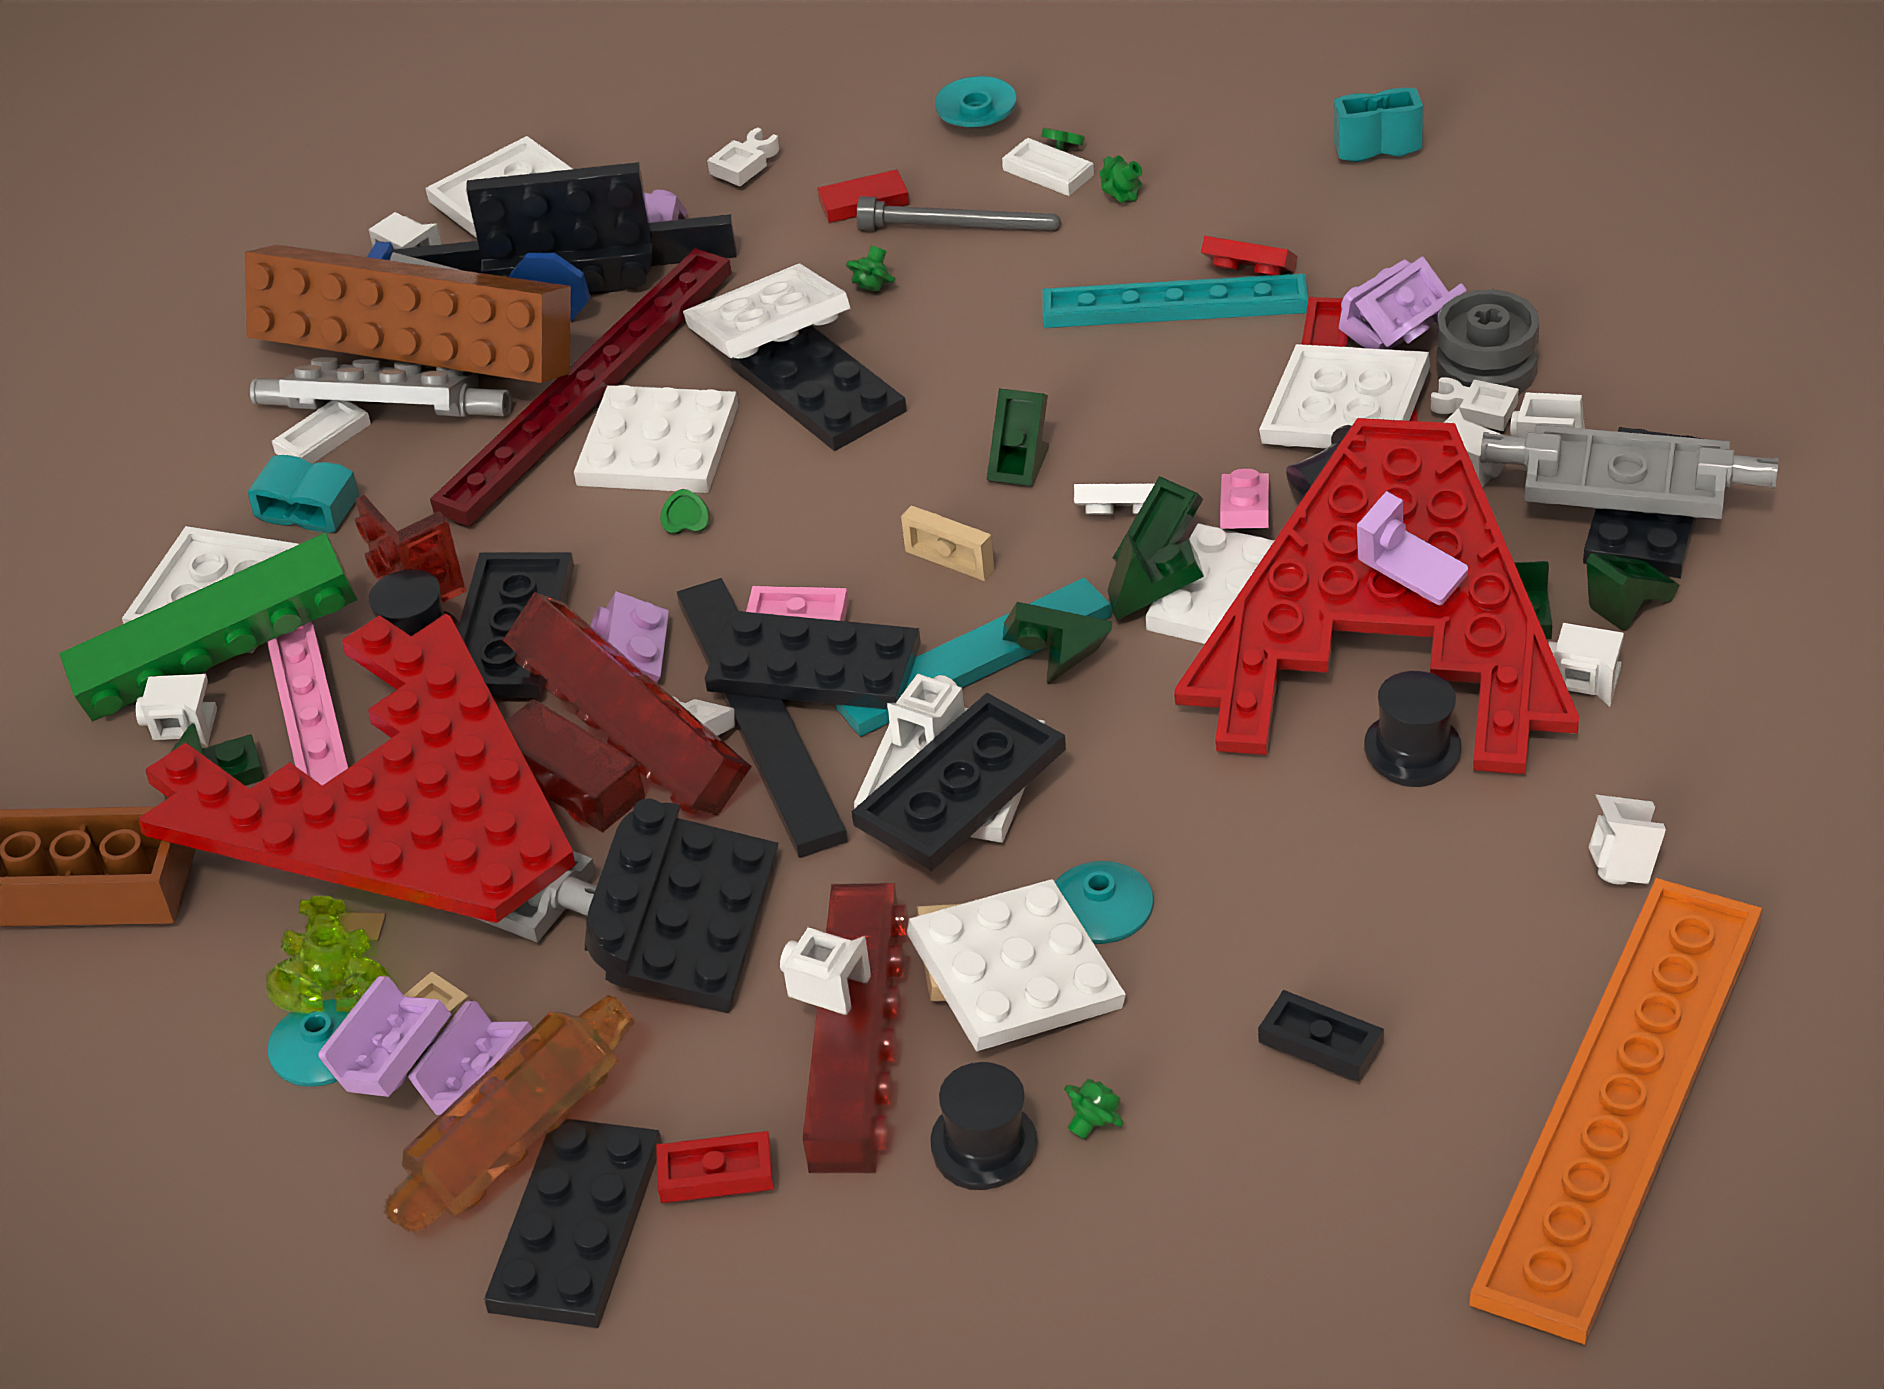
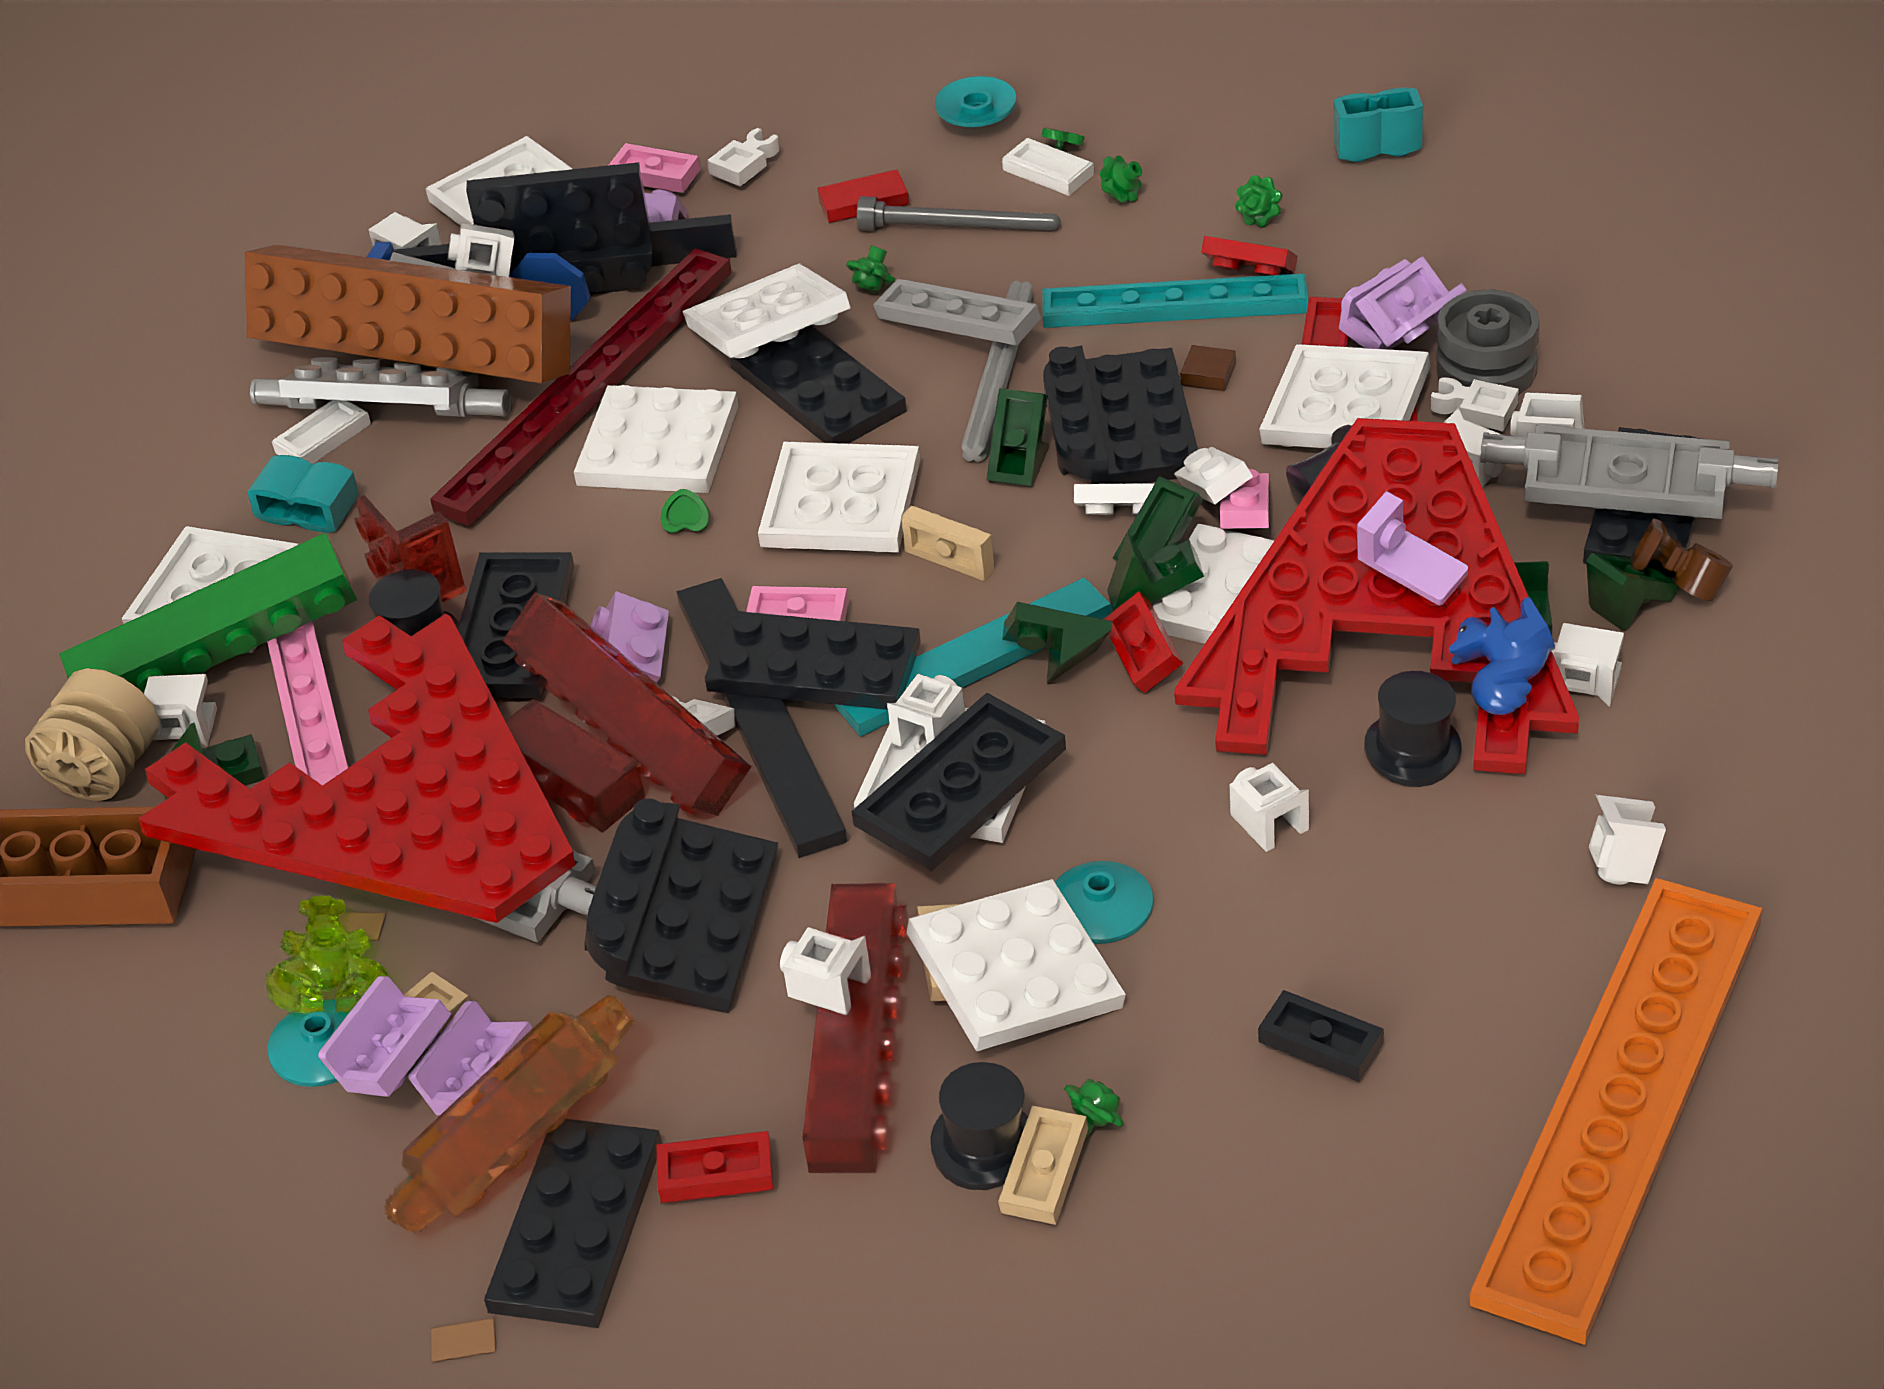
(92, 734): none -> tan wheel
(462, 1340): none -> medium nougat sticker
(482, 250): none -> white window
(660, 167): none -> bright pink plate
(839, 496): none -> white plate
(957, 311): none -> light grey plate
(995, 376): none -> light grey axle
(1043, 1165): none -> tan plate
(1118, 415): none -> black plate
(1142, 642): none -> red plate
(1208, 367): none -> reddish brown tile
(1212, 474): none -> white plate
(1258, 201): none -> green plant
(1261, 797): none -> white window
(1515, 655): none -> blue animal
(1695, 569): none -> reddish brown leg

